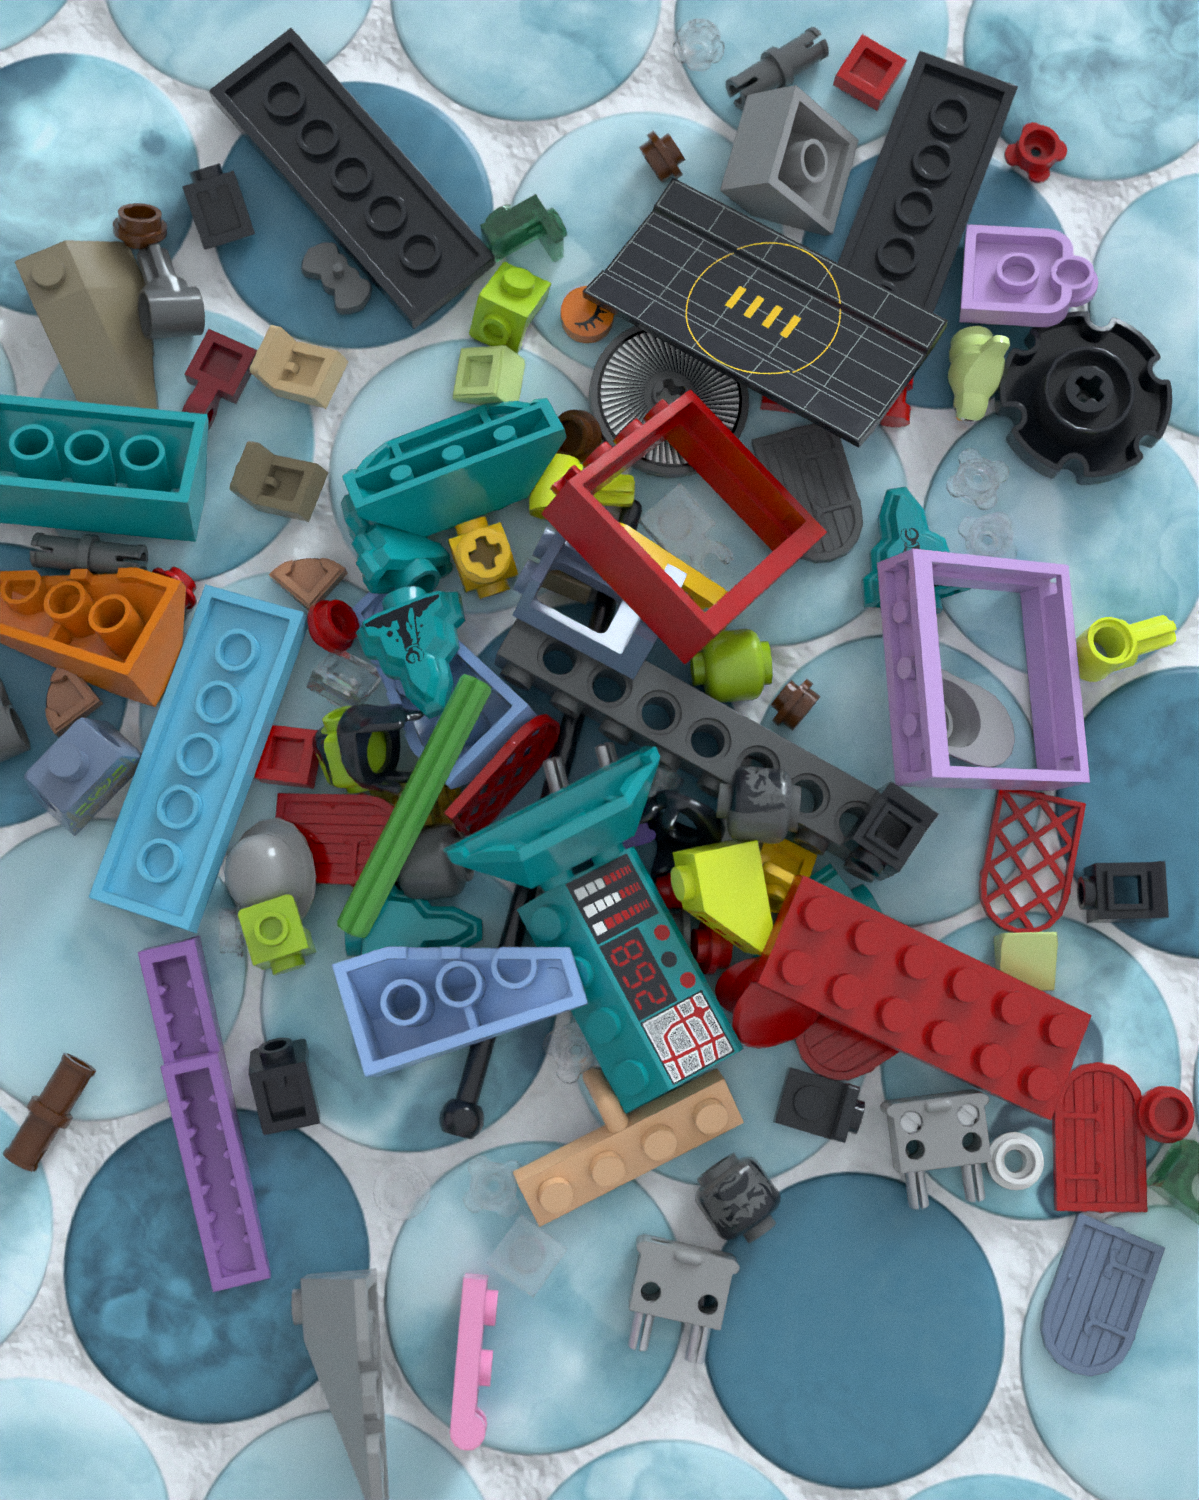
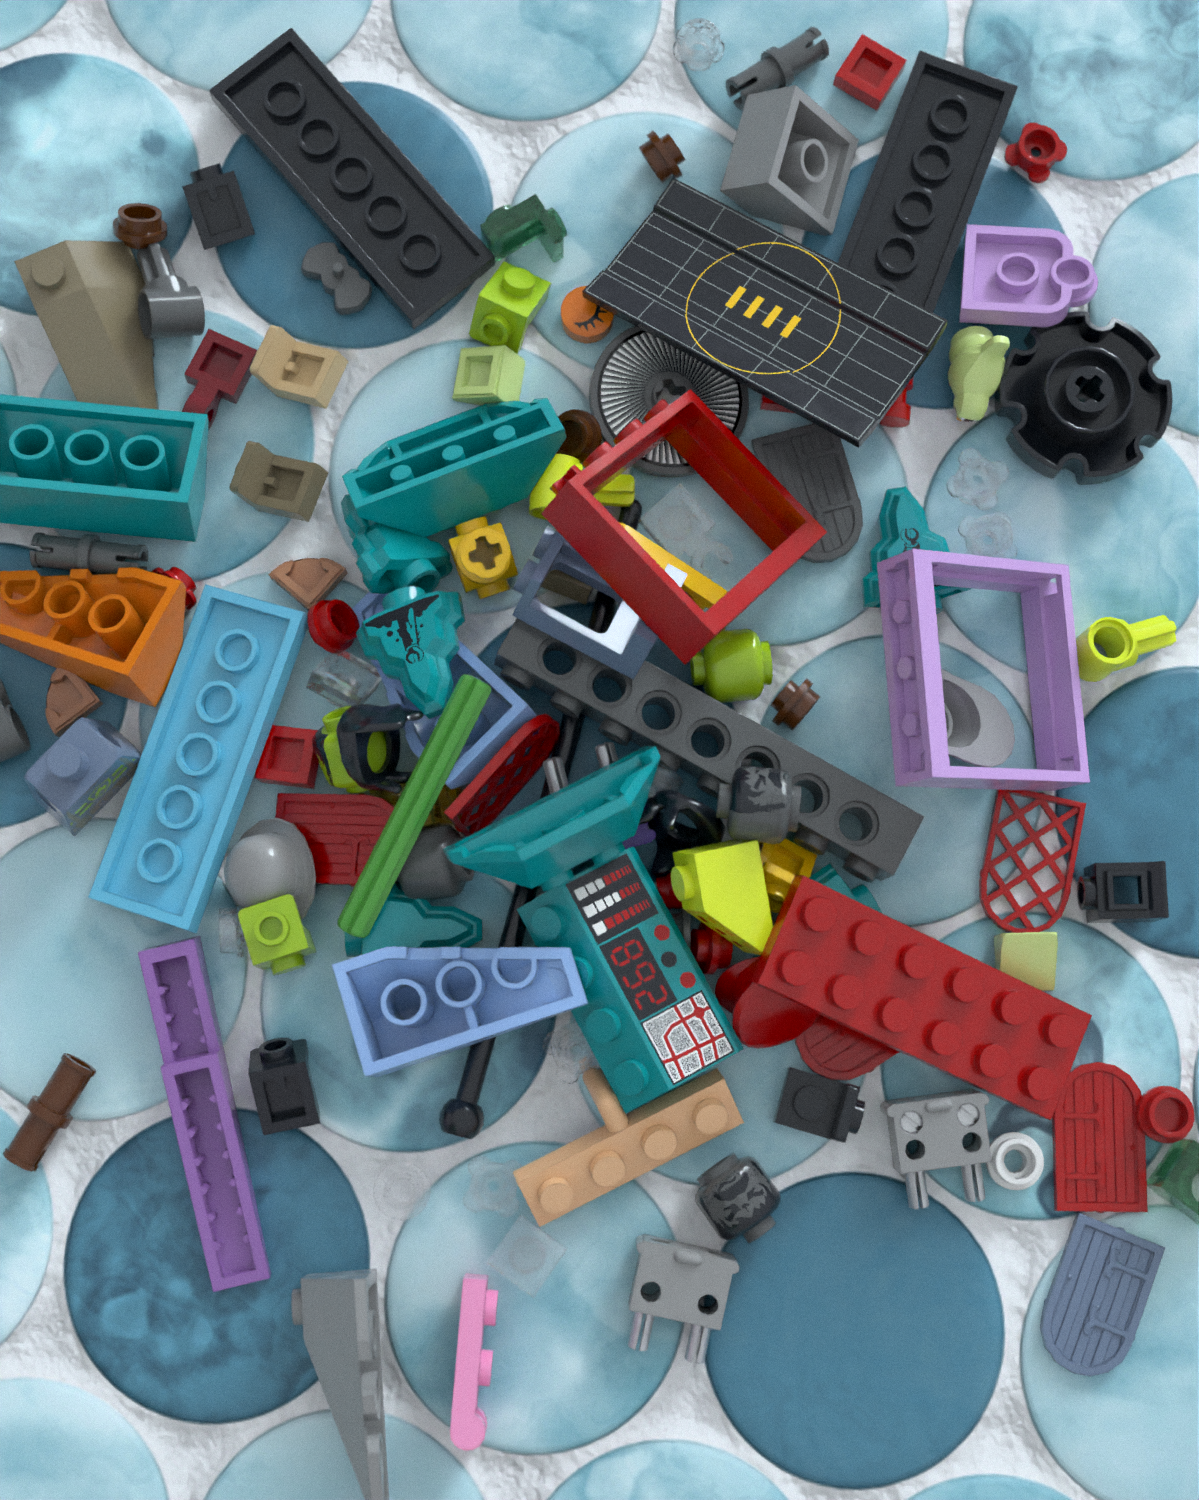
(871, 852): black window -> none

